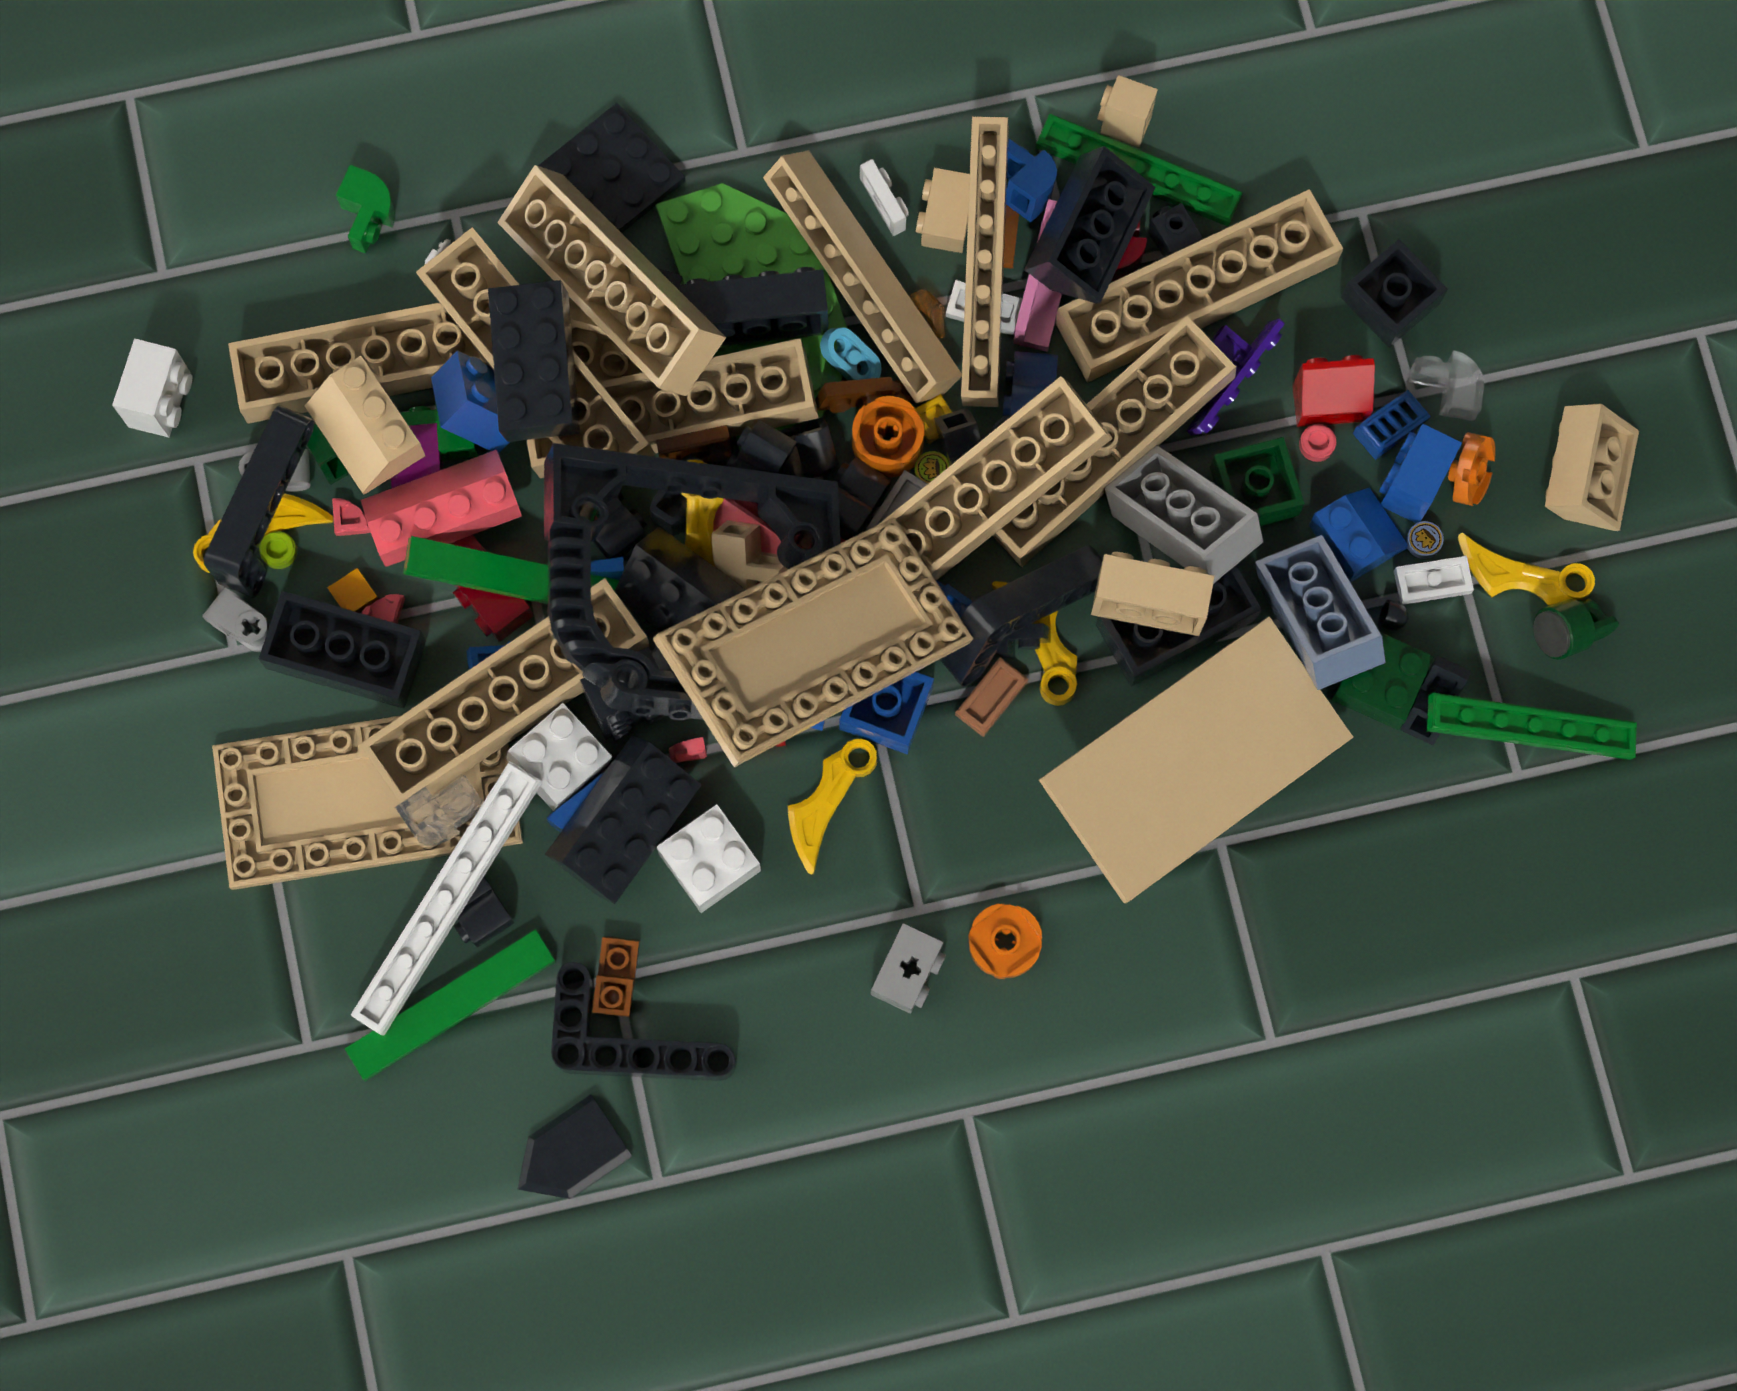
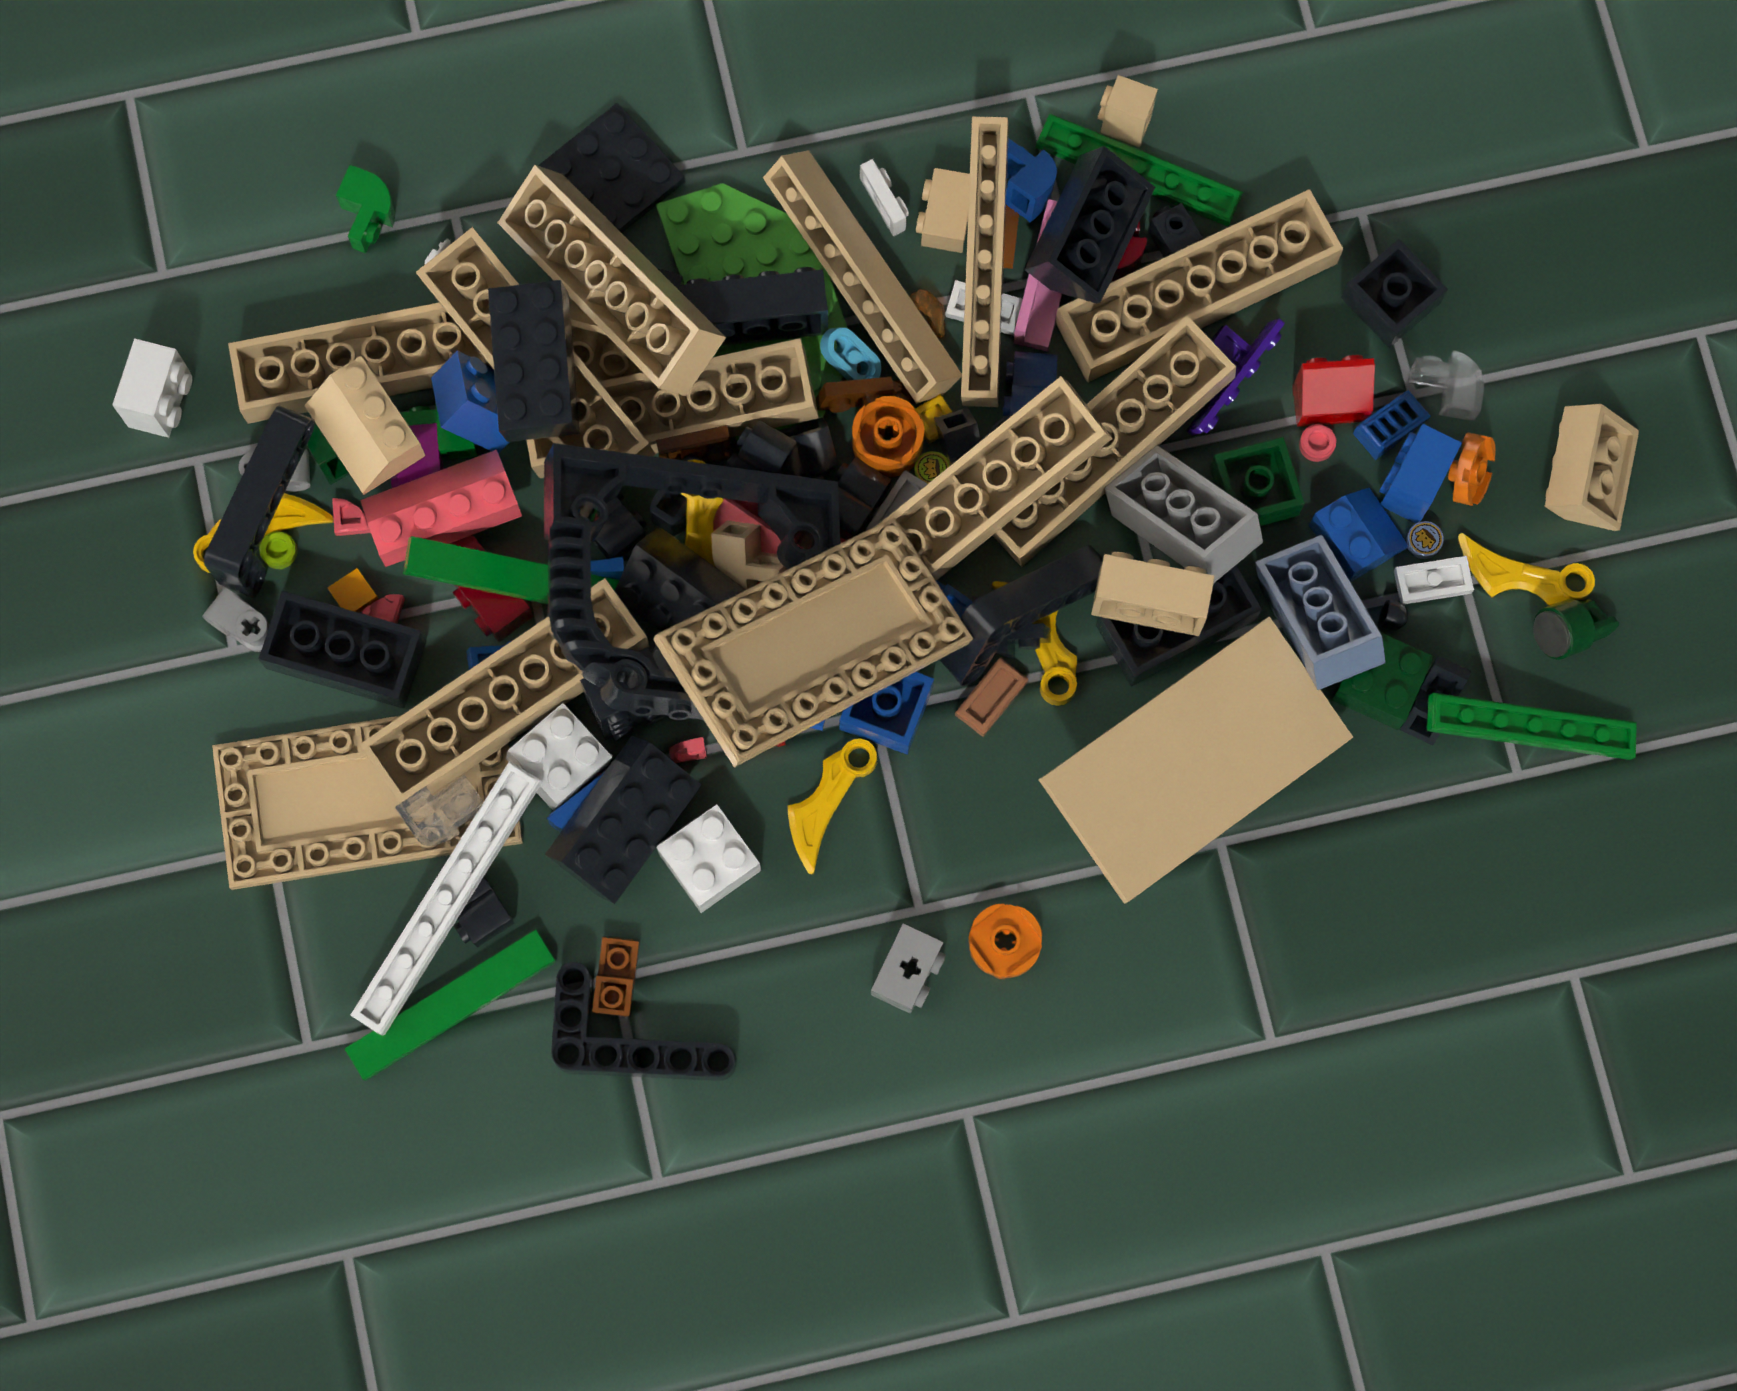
(572, 1152): black tile -> none

